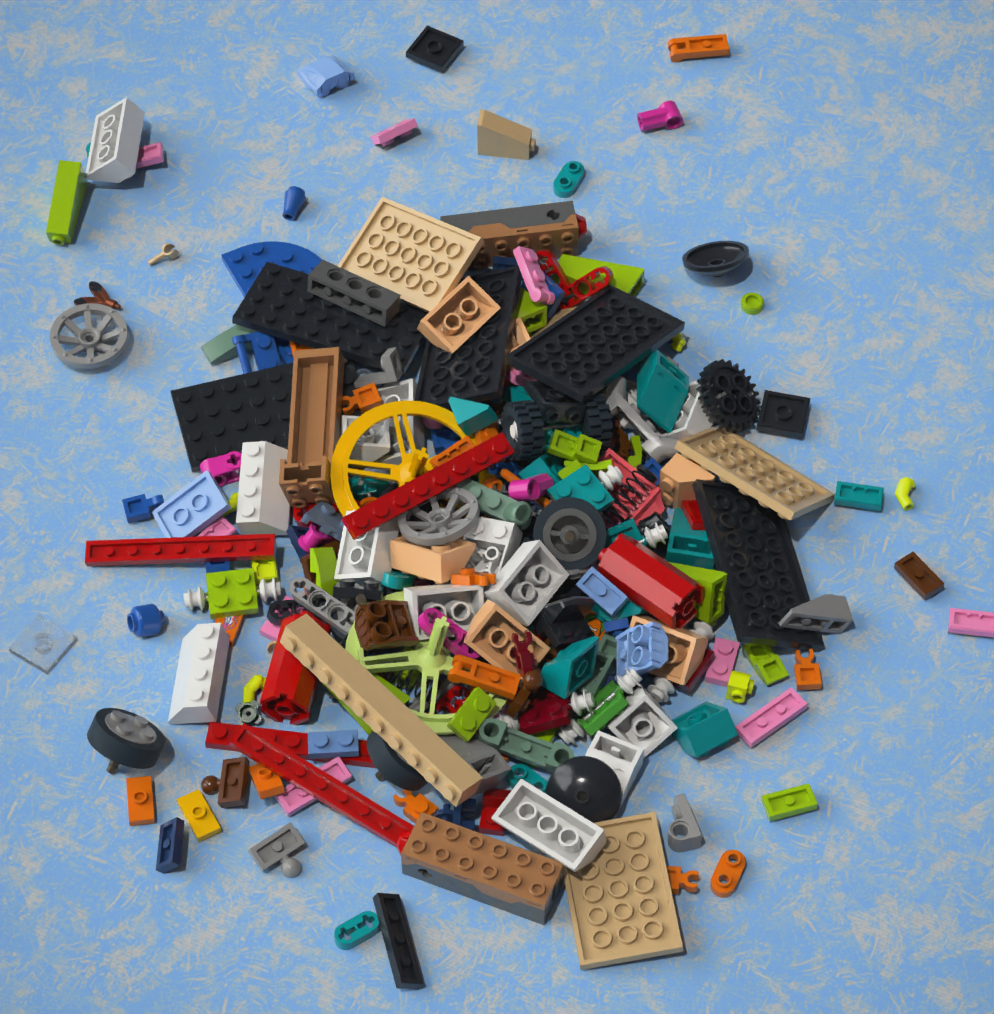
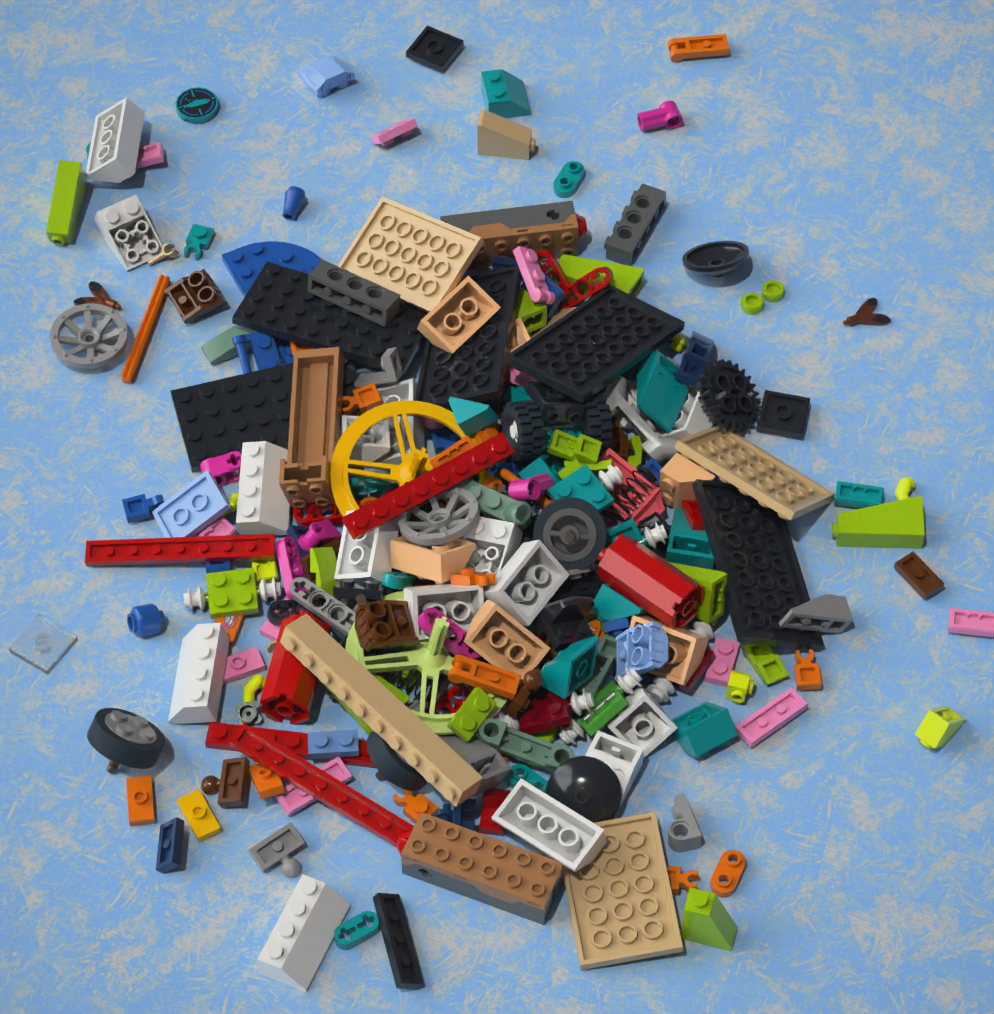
(128, 232): none -> white slope
(145, 329): none -> orange axle
(195, 295): none -> reddish brown slope
(196, 105): none -> tile
(198, 239): none -> teal plate
(243, 665): none -> bright pink plate
(289, 563): none -> dark pink beam
(303, 934): none -> white slope
(327, 518): sand blue wing -> none
(504, 94): none -> teal slope
(524, 659): dark red plate -> none
(602, 591): medium blue plate -> none
(635, 224): none -> dark grey brick
(694, 359): none -> dark blue slope
(707, 921): none -> lime slope
(773, 291): none -> lime tile
(789, 802): lime plate -> none
(865, 315): none -> copper piece
(882, 526): none -> lime slope
(939, 727): none -> neon yellow slope

